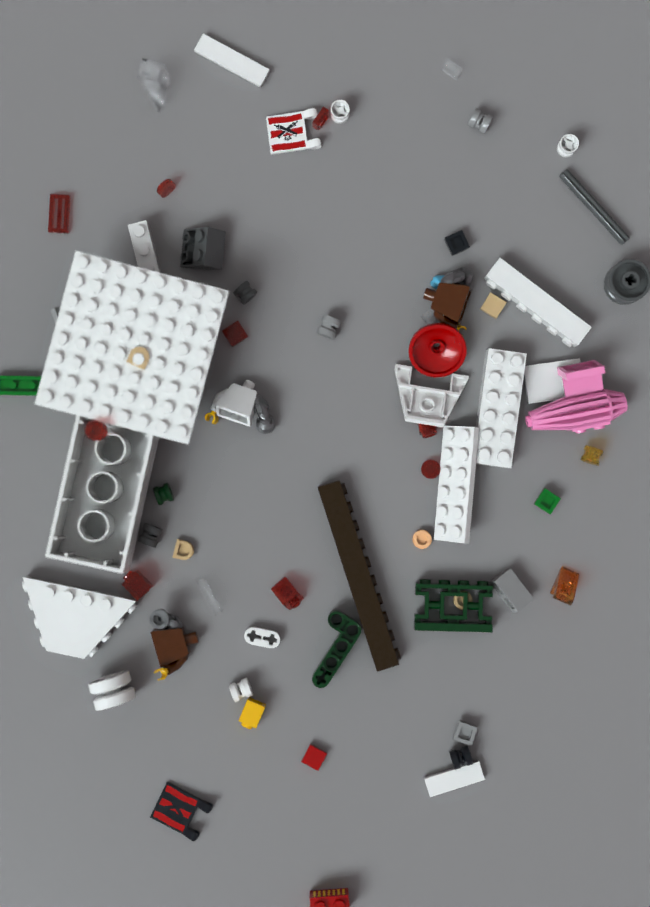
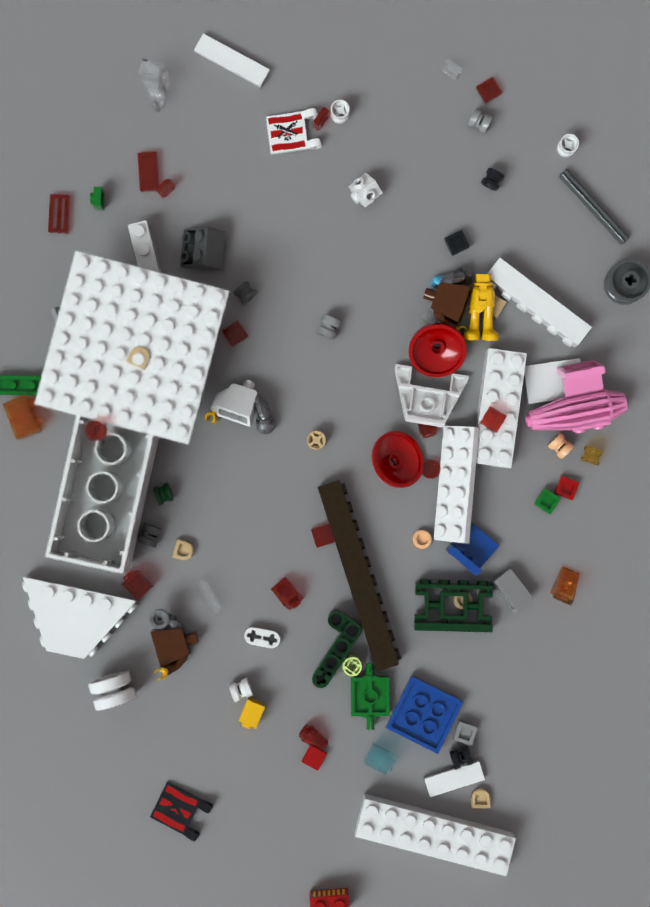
(22, 417): none -> clear orange brick
(97, 198): none -> green plate
(148, 171): none -> clear red tile
(311, 736): none -> clear red cone
(316, 440): none -> tan wheel
(322, 535): none -> clear red tile
(352, 665): none -> yellowish green wheel
(364, 190): none -> white brick
(370, 696): none -> green plate
(380, 759): none -> clear light blue brick
(406, 459): none -> red dish
(424, 714): none -> blue plate
(435, 834): none -> white brick
(476, 552): none -> blue bracket
(480, 798): none -> tan tile
(482, 300): none -> yellow piece
(489, 90): none -> clear red tile
(492, 179): none -> black wheel
(493, 419): none -> clear red tile
(557, 442): none -> light nougat wheel
(566, 487): none -> red tile

